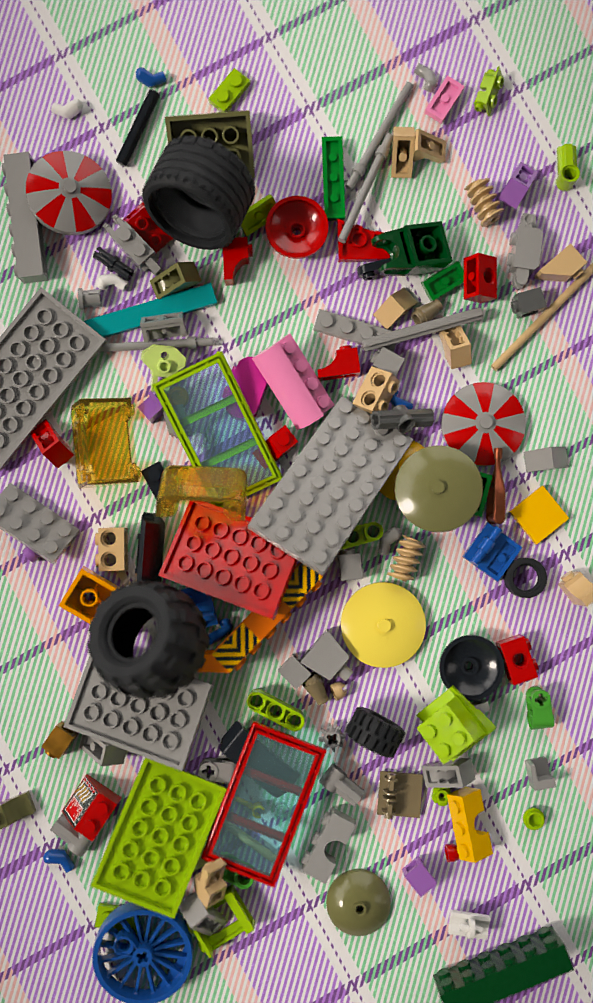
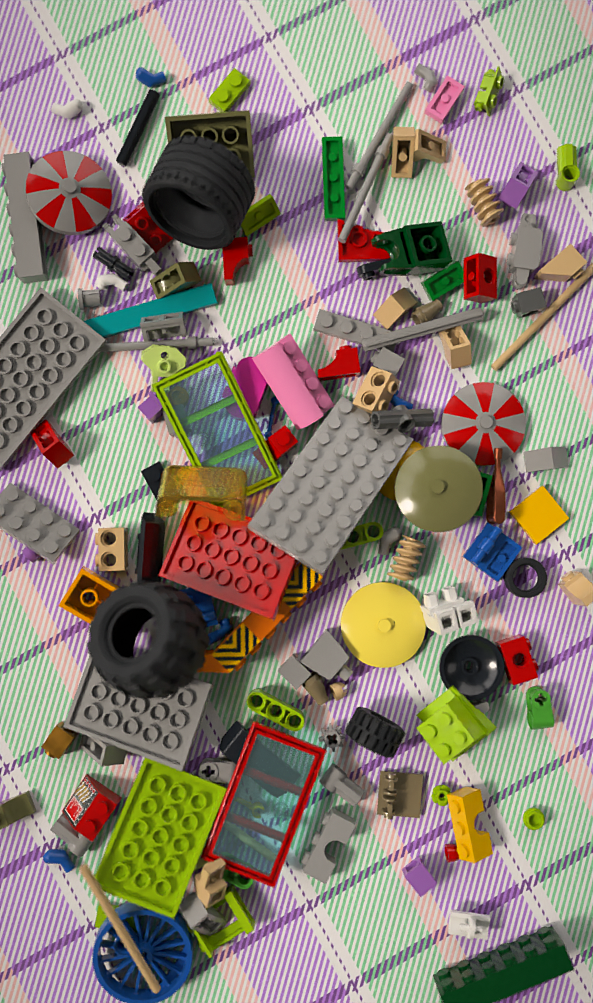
(103, 442): clear yellow windscreen -> none
(120, 928): none -> tan piece
(274, 401): none -> blue hinge
(296, 214): red dish -> none
(350, 565): light grey brick -> none
(355, 889): olive dish -> none
(449, 612): none -> white hips
(450, 775): light grey arch -> none
(539, 774): light grey panel -> none

